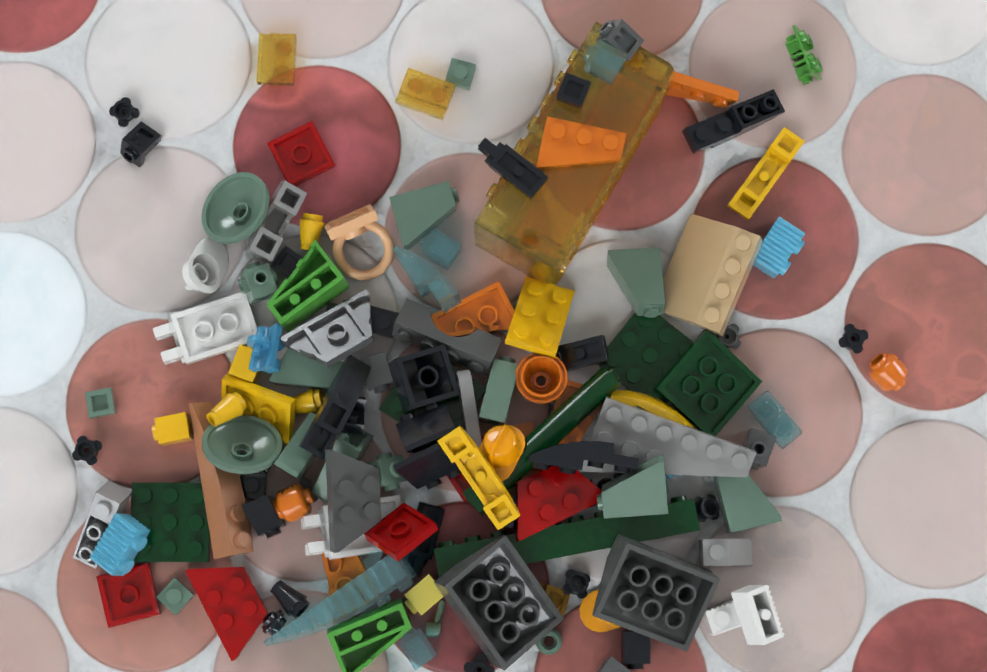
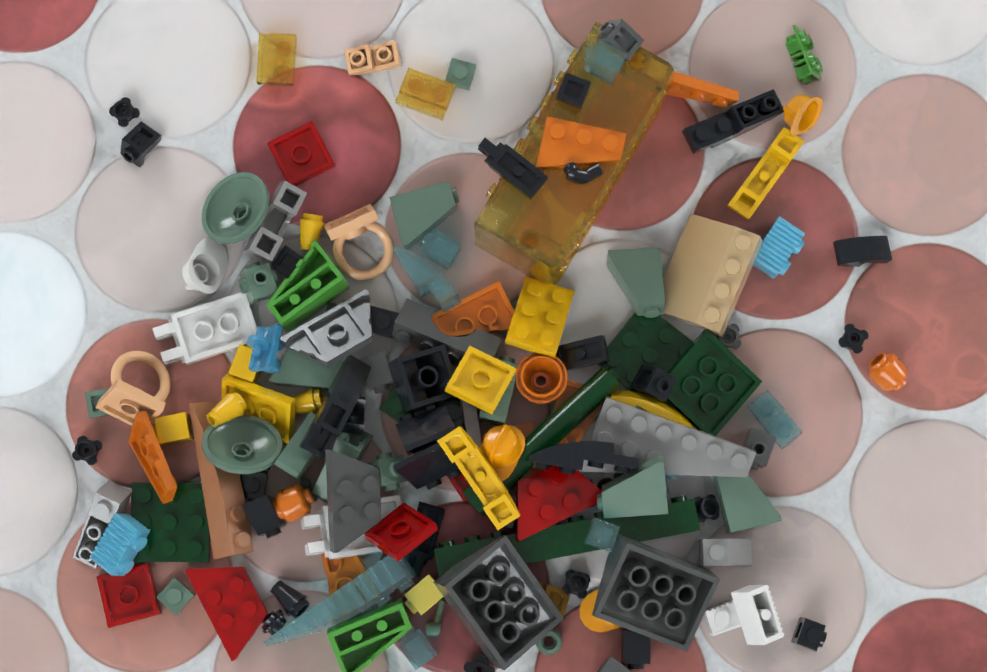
(126, 400): none -> light nougat tile
(150, 456): none -> orange wing
(372, 59): none -> light nougat slope
(480, 380): none -> yellow plate
(582, 176): none -> black arm
(601, 535): none -> clear light blue brick
(654, 382): none -> black bracket
(802, 113): none -> light orange piece
(809, 634): none -> black brick
(862, 250): none -> black slope

